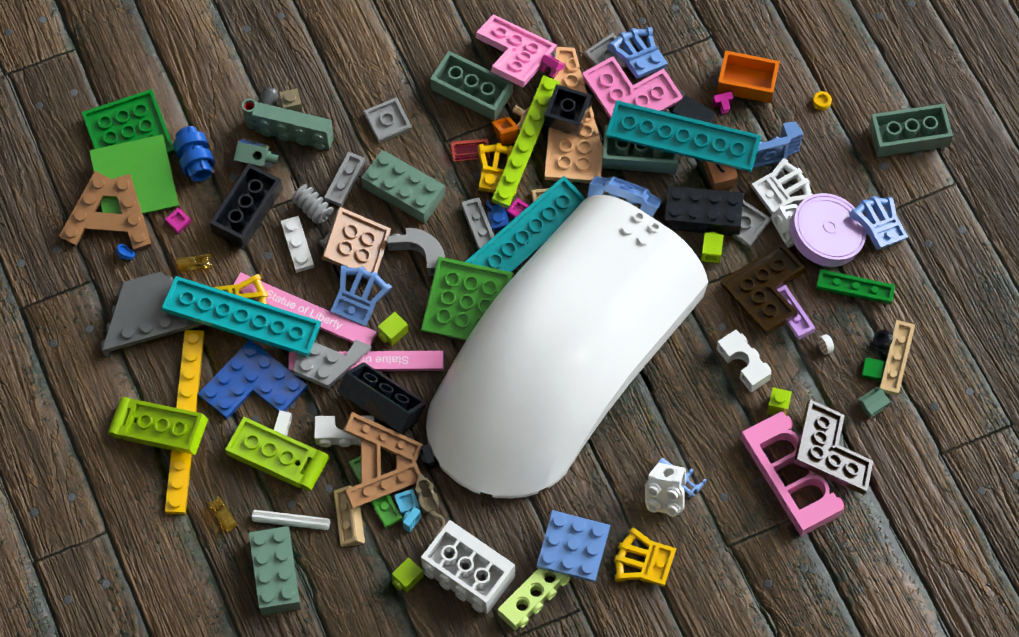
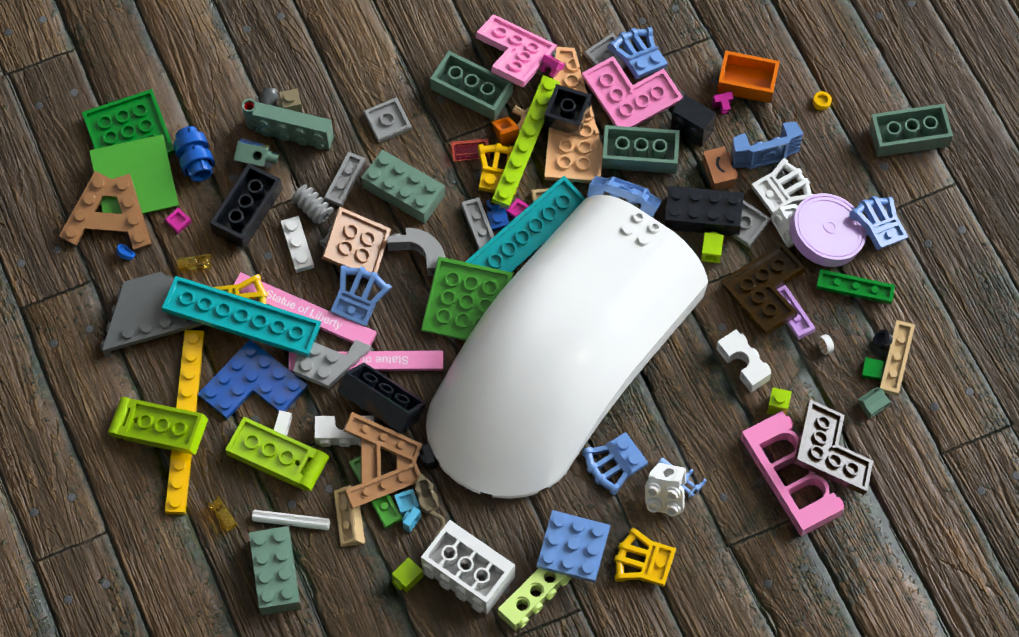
(392, 329): lime brick -> none
(625, 455): none -> medium blue plate
(683, 136): teal plate -> none

